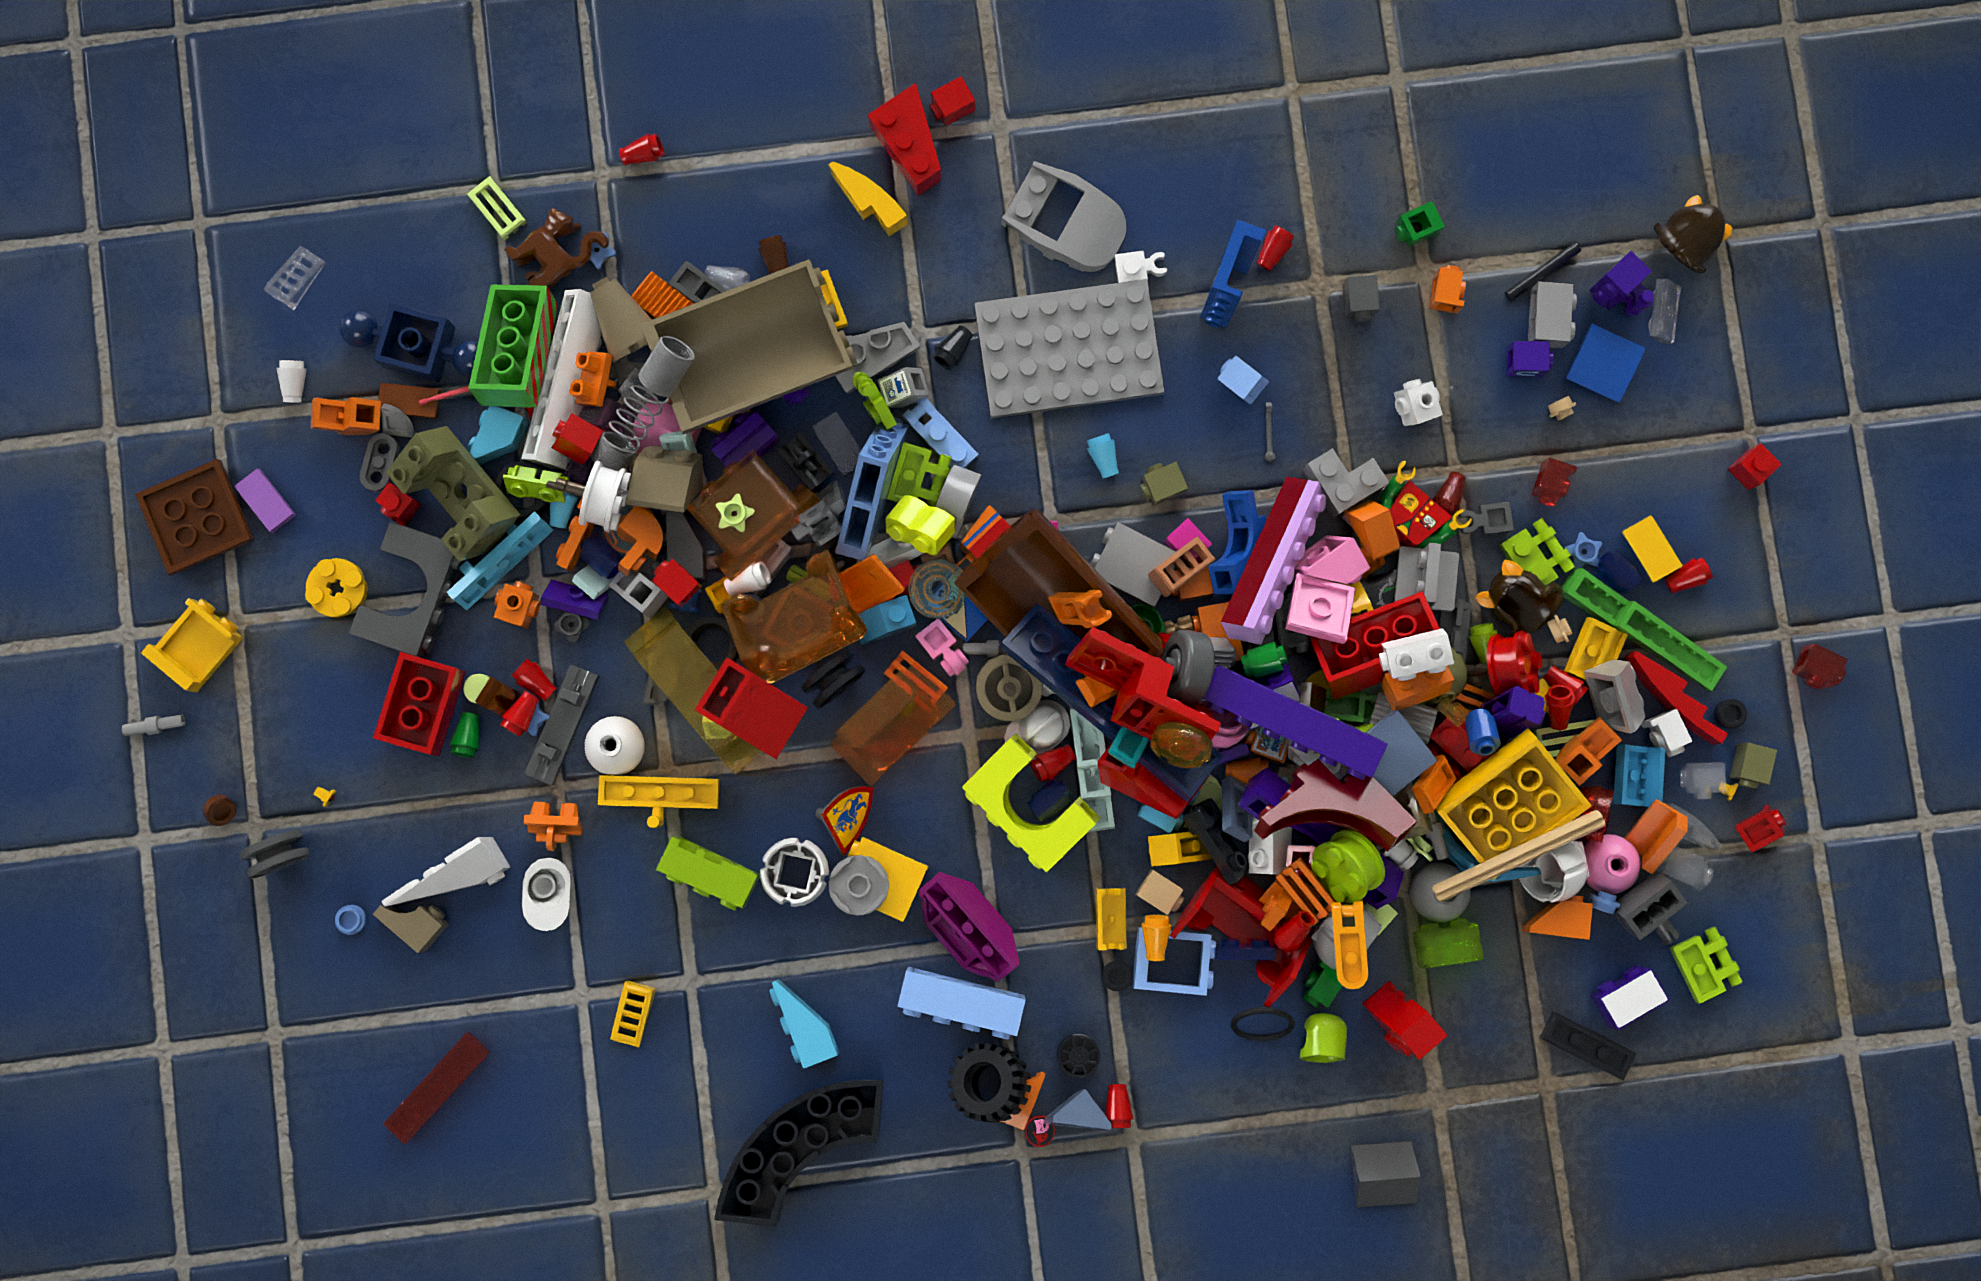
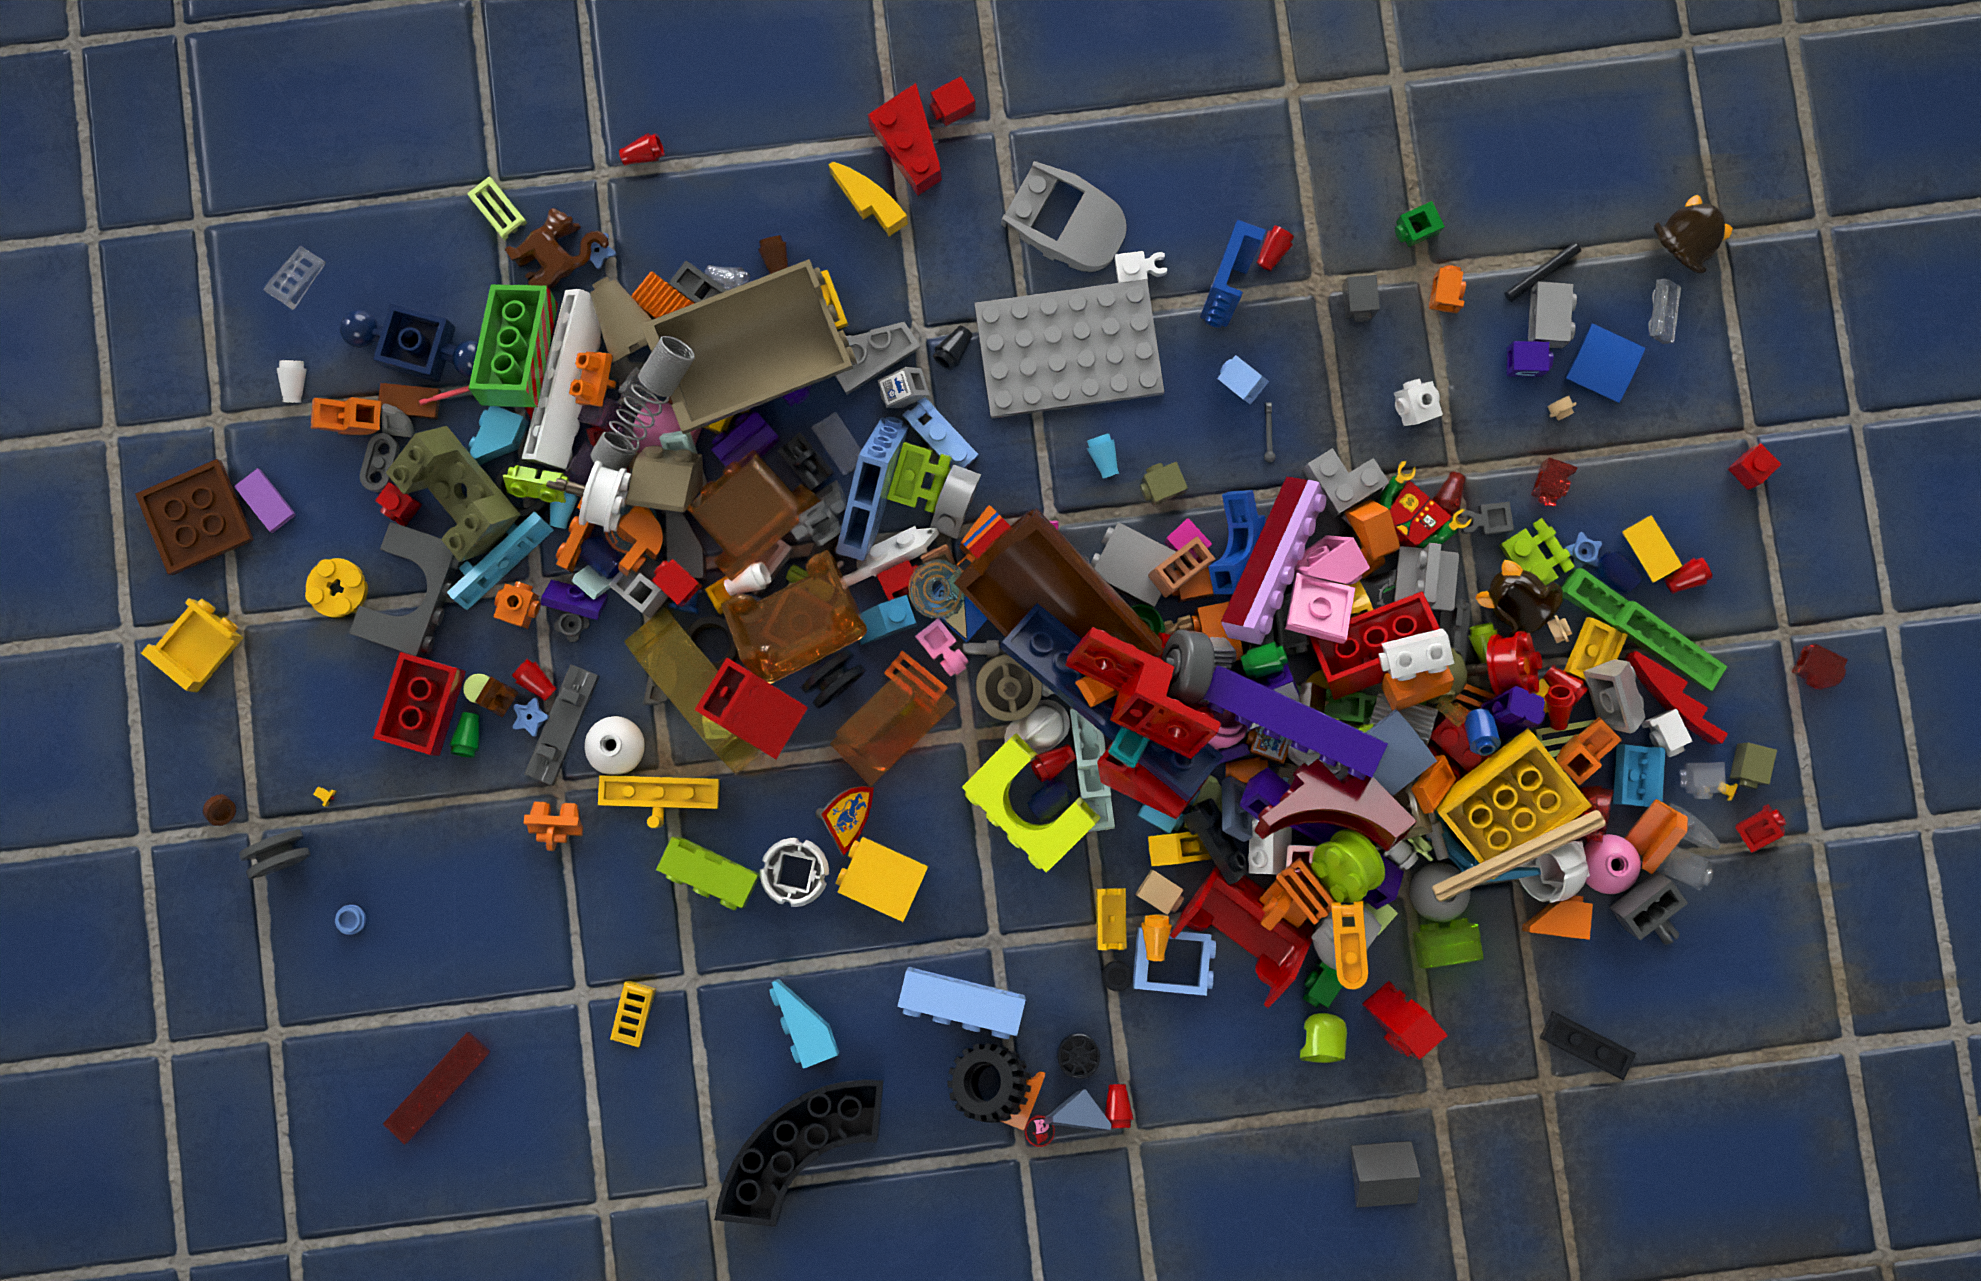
(153, 725): light grey bar -> none
(415, 928): dark tan arch -> none
(466, 867): white wedge -> none
(519, 715): red cone -> none
(546, 894): white piece -> none
(576, 438): red brick -> none
(726, 510): yellowish green plate -> none
(858, 885): light grey tile -> none
(871, 583): orange window -> none
(875, 403): lime plate -> none
(920, 525): neon yellow brick -> none
(969, 926): magenta wedge -> none
(1080, 608): orange plate -> none
(1181, 744): clear yellow tile -> none
(1258, 950): clear blue plate -> none
(1262, 1037): black tyre -> none
(1293, 932): red cone -> none
(1605, 902): medium blue plate -> none
(1624, 284): dark purple brick -> none
(1629, 997): white brick -> none
(1698, 969): lime plate -> none
(1730, 713): black tile -> none

